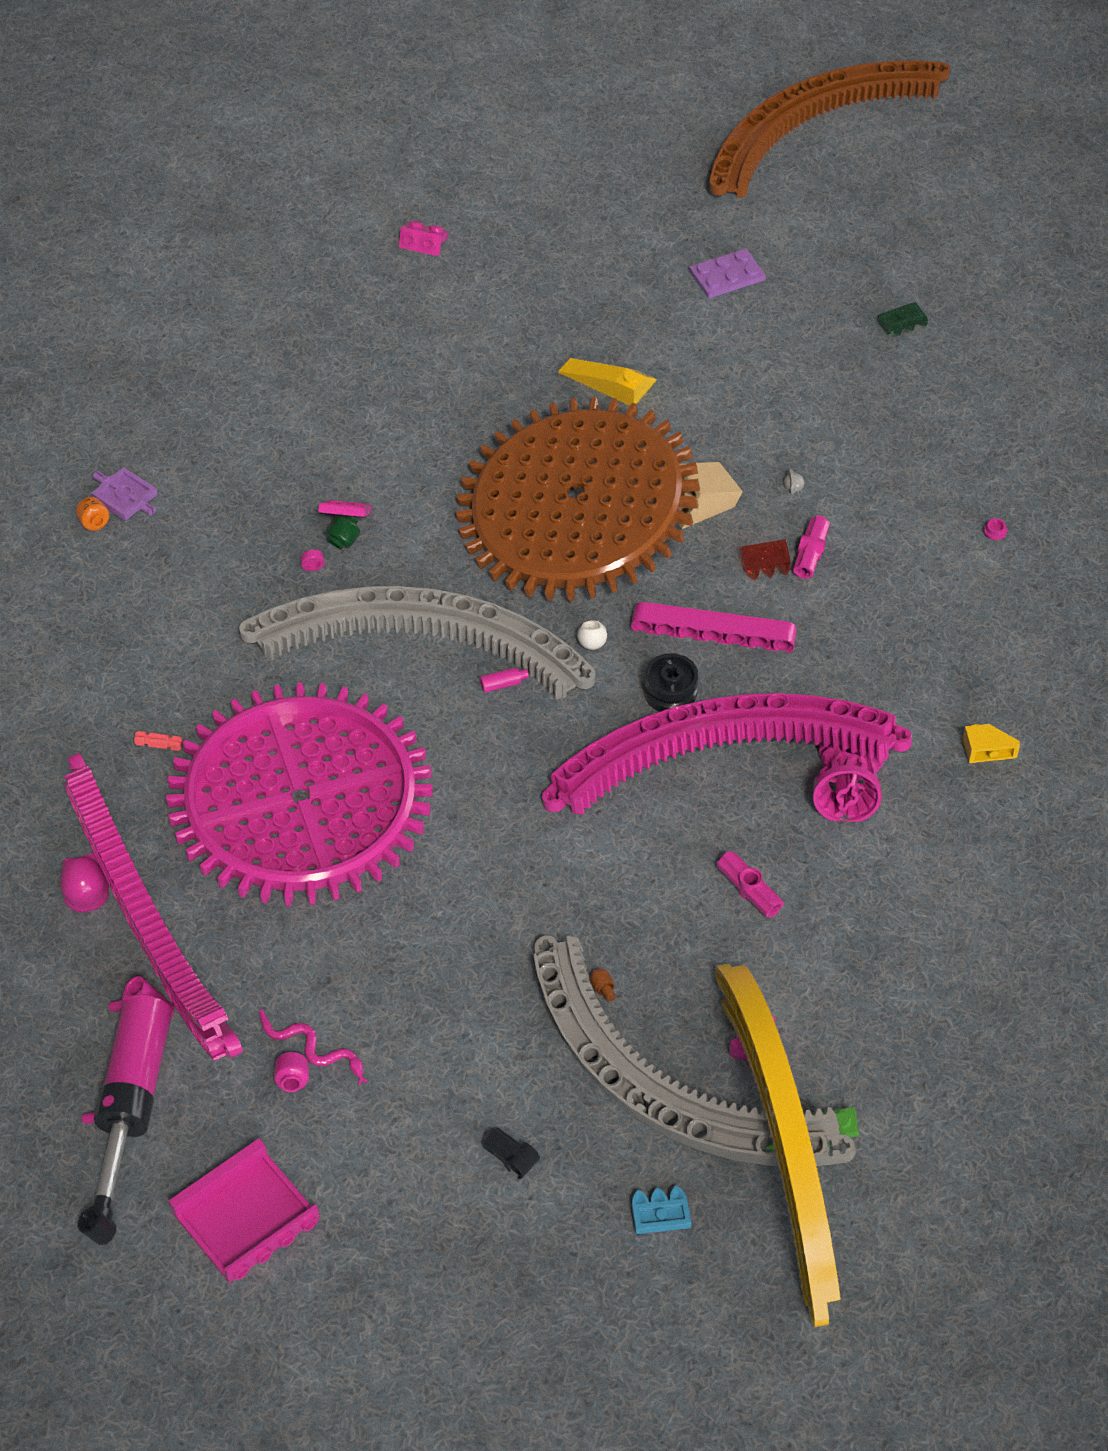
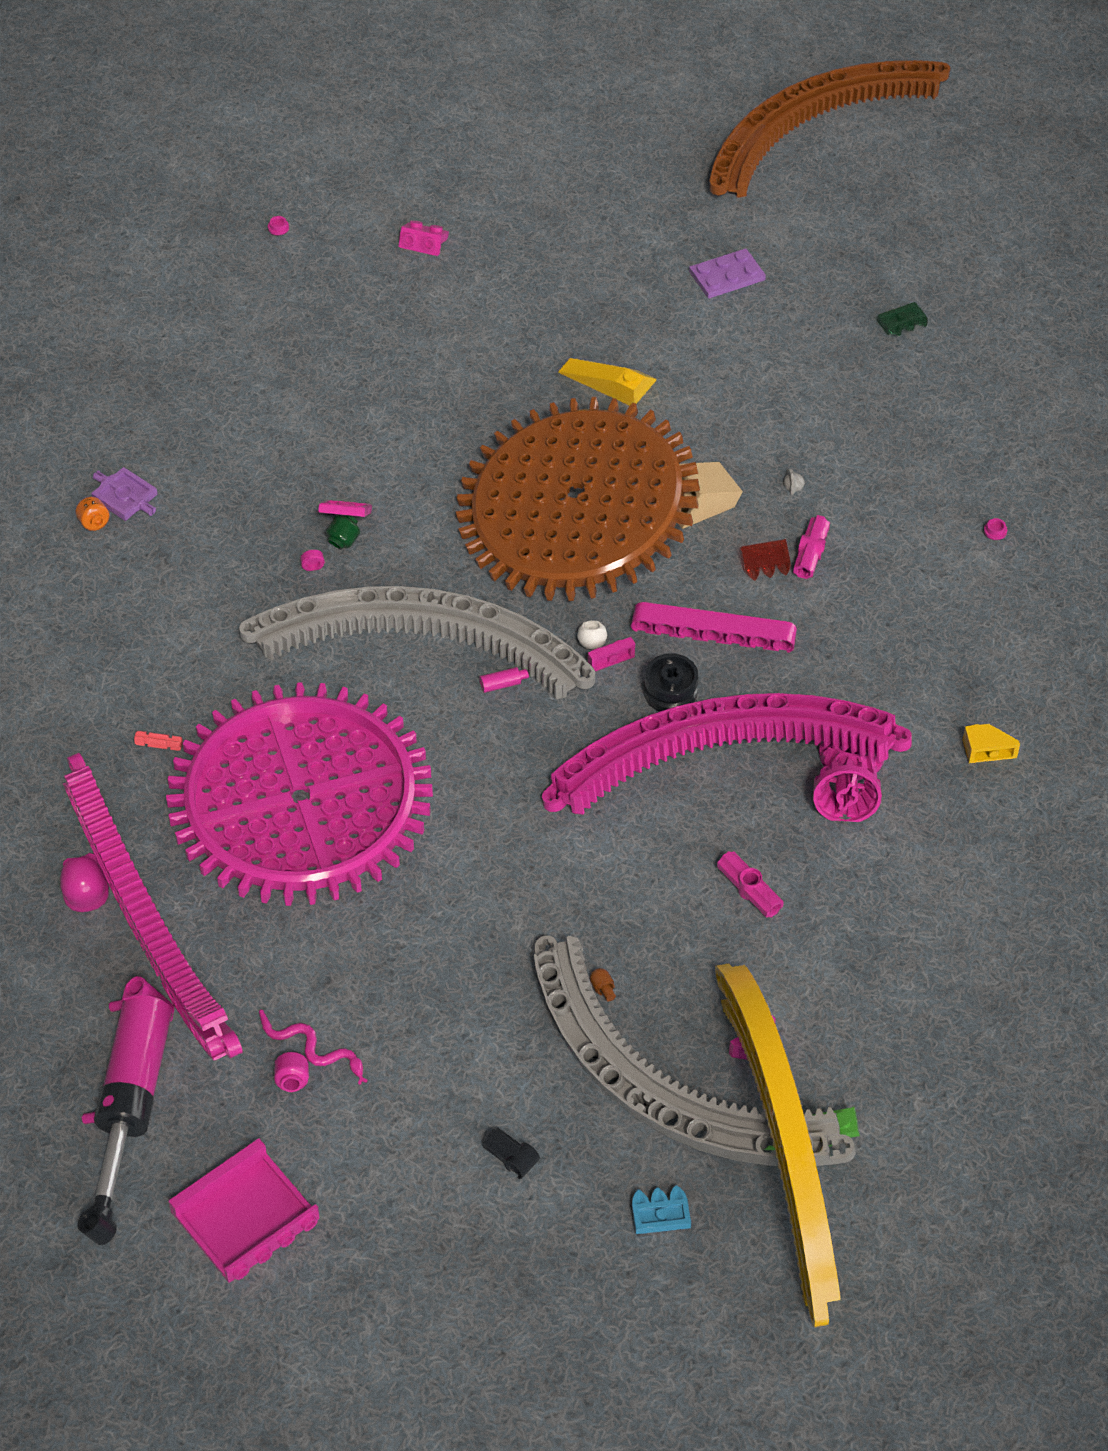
(278, 225): none -> dark pink plate
(612, 654): none -> dark pink plate

